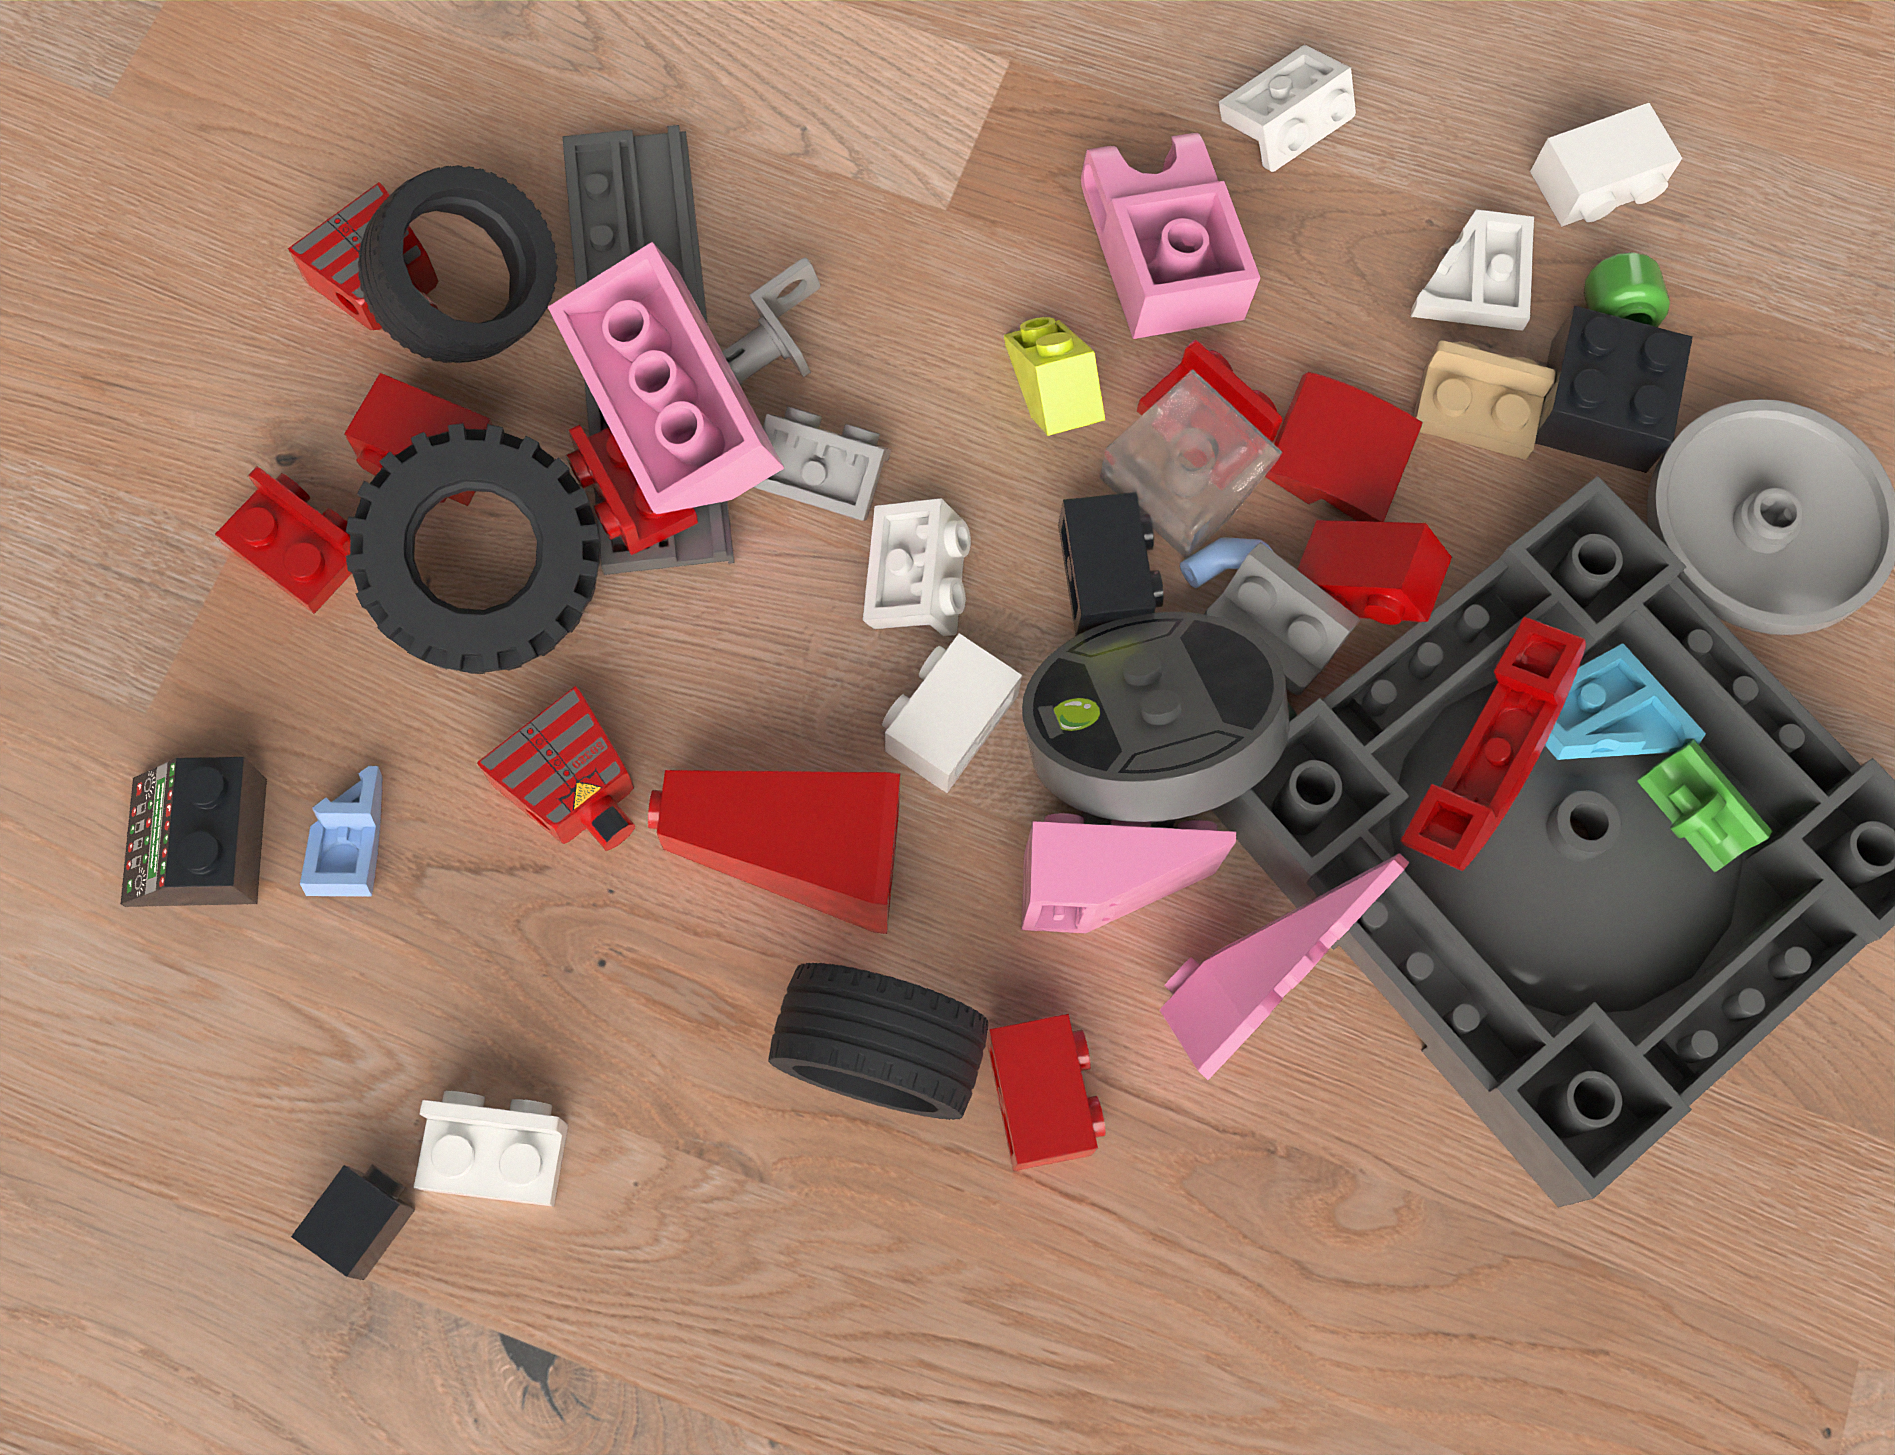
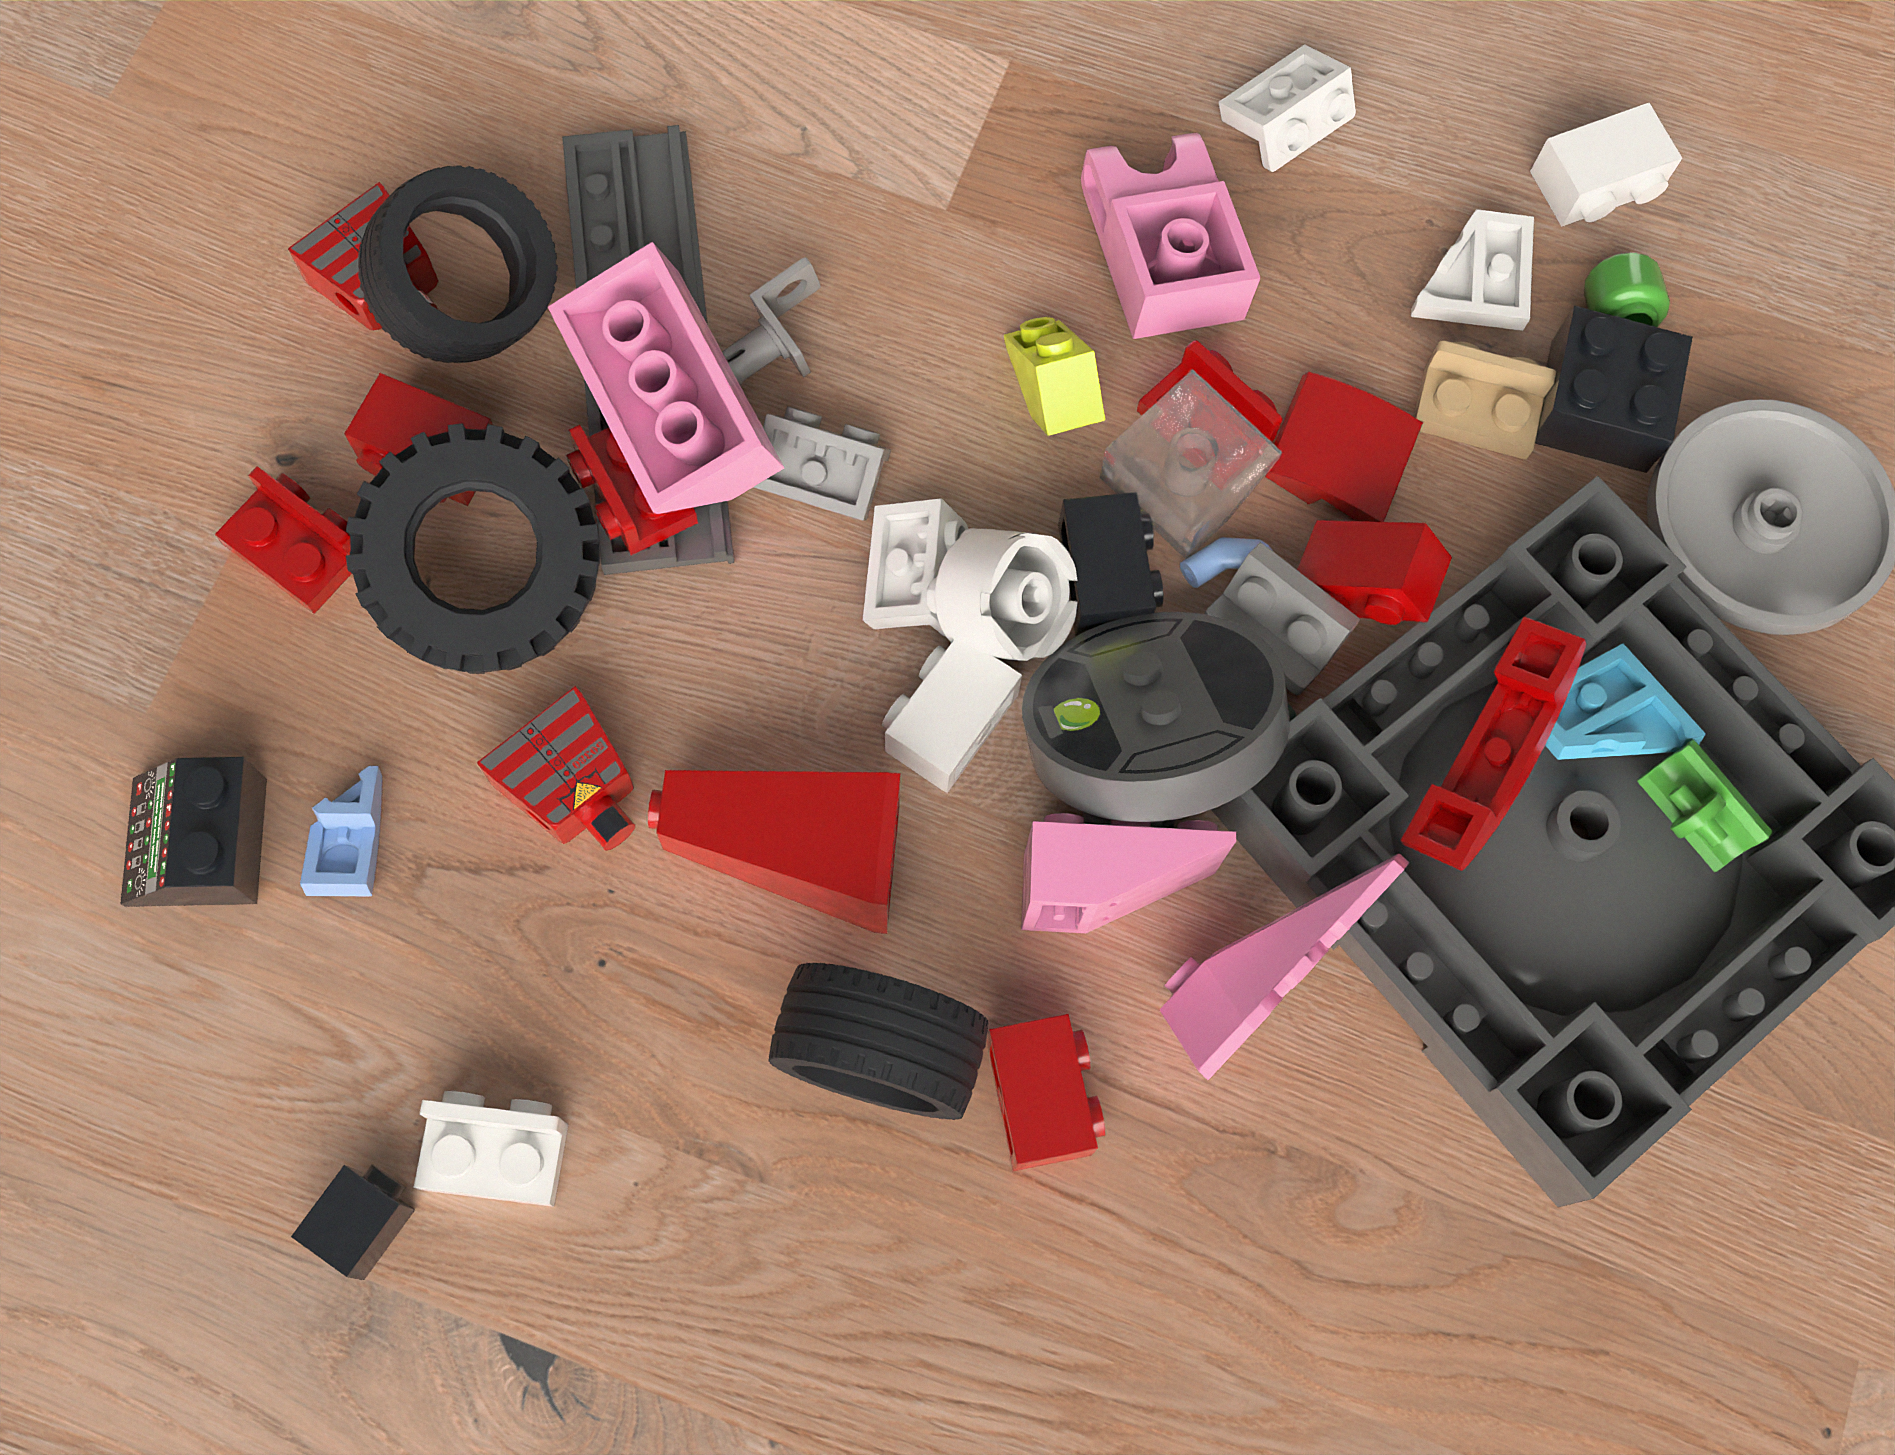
(1005, 593): none -> white brick

